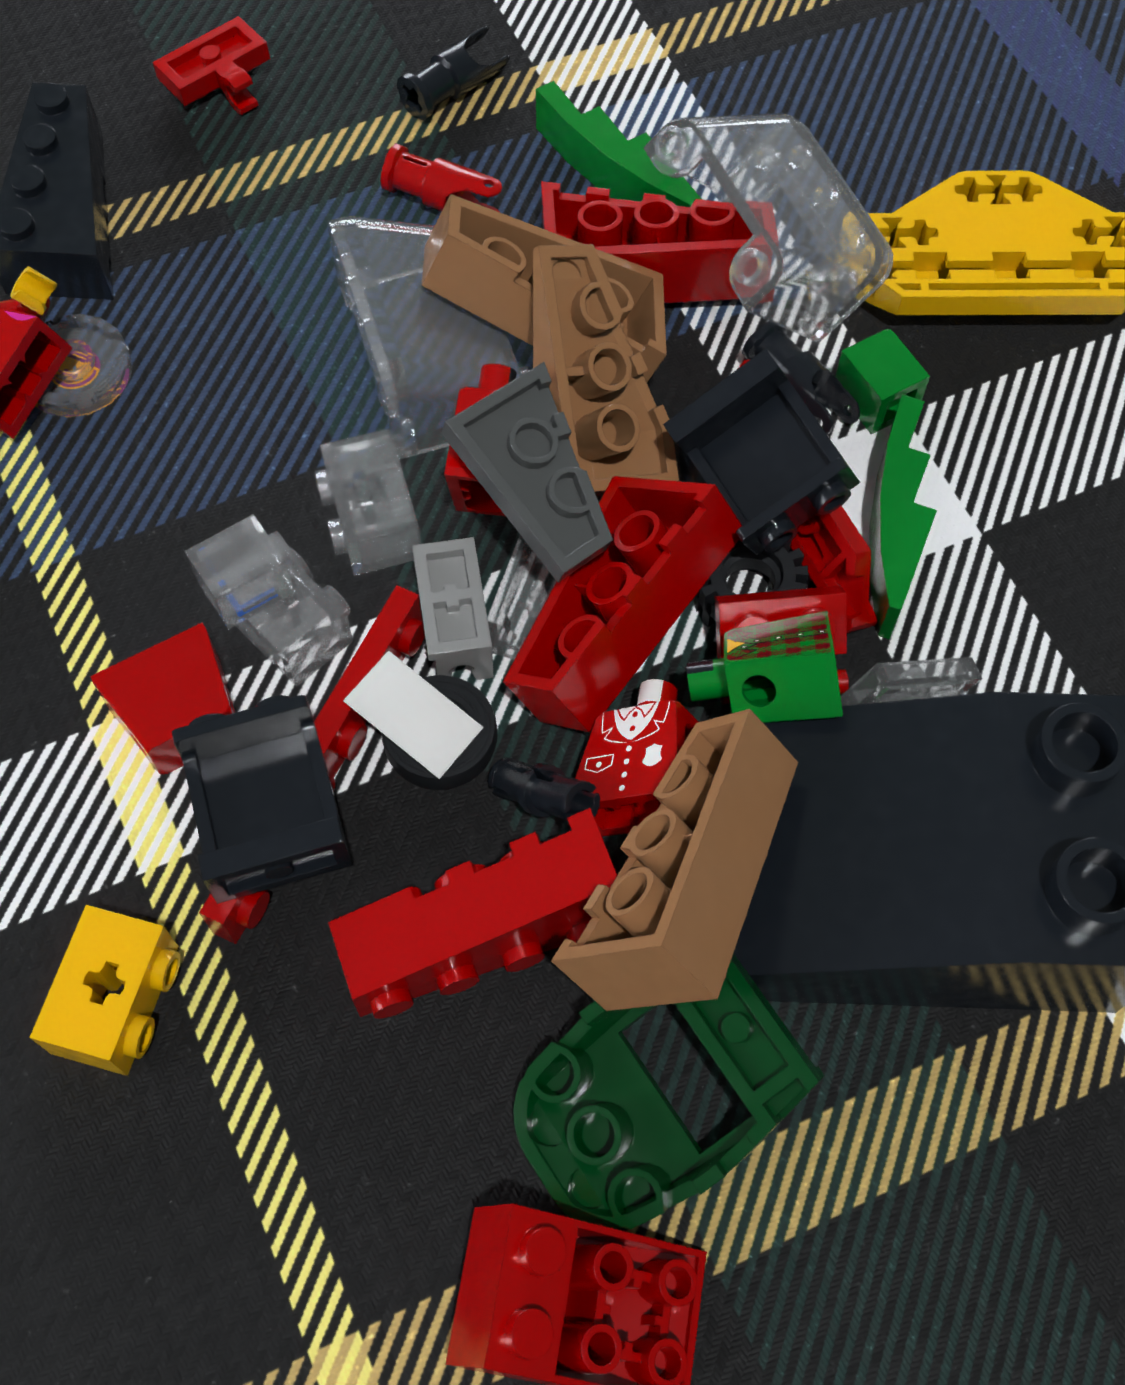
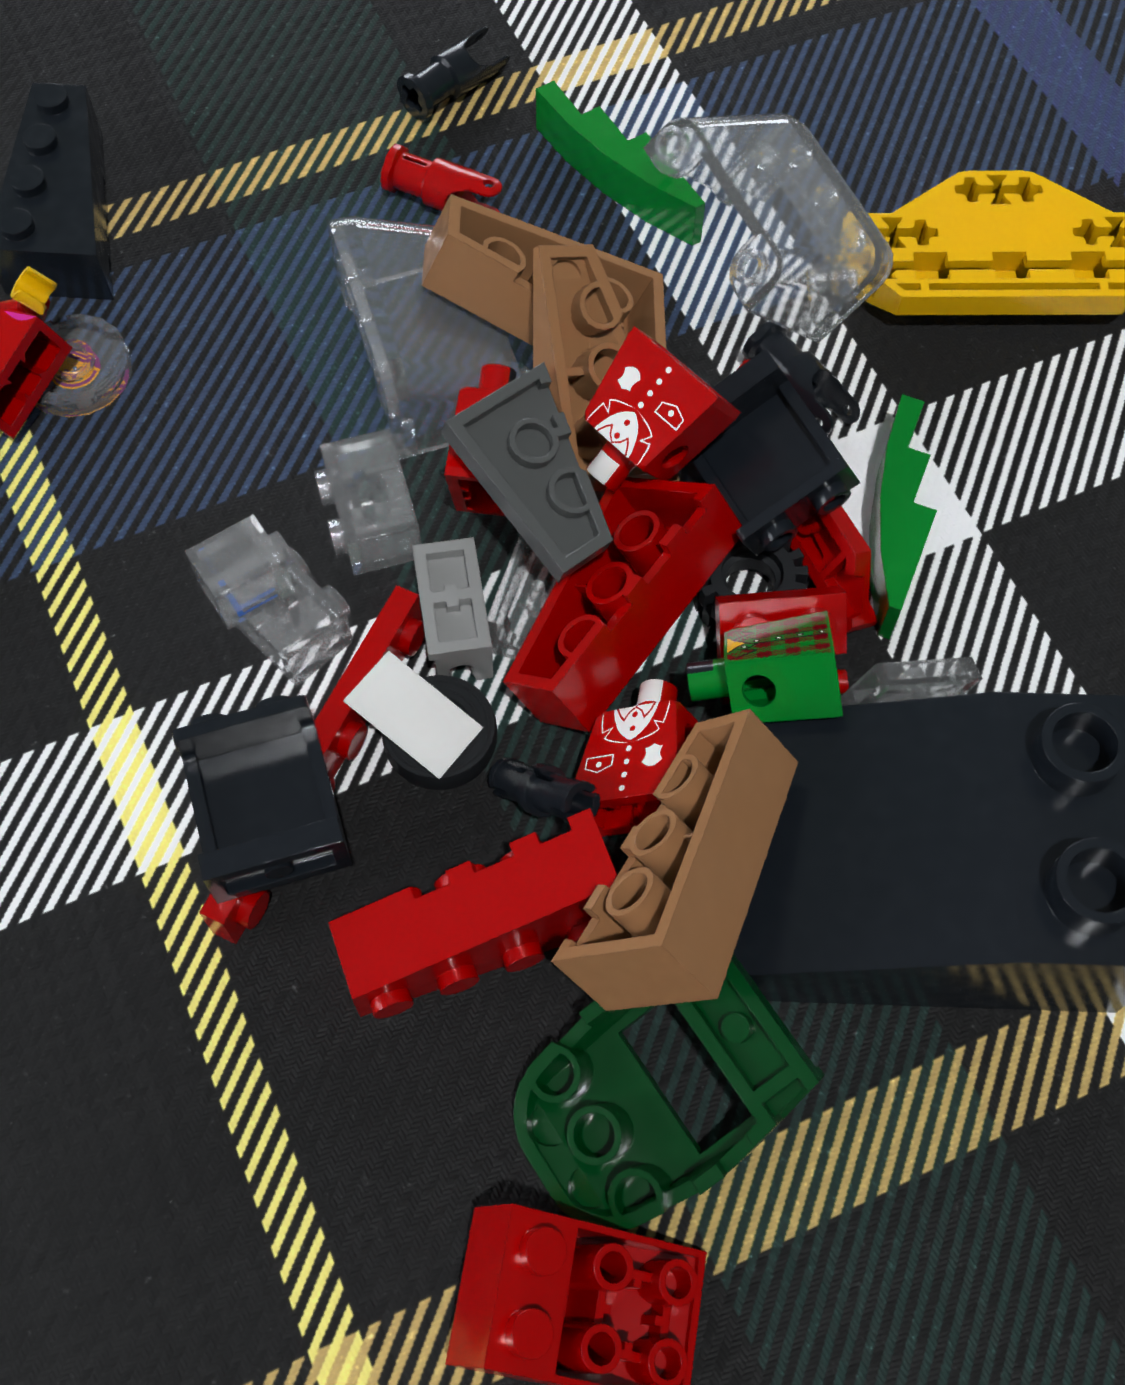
(101, 957): yellow brick -> none
(165, 692): red torso -> none
(215, 61): red plate -> none
(652, 413): none -> red torso
(683, 243): red wedge -> none
(877, 376): green panel -> none

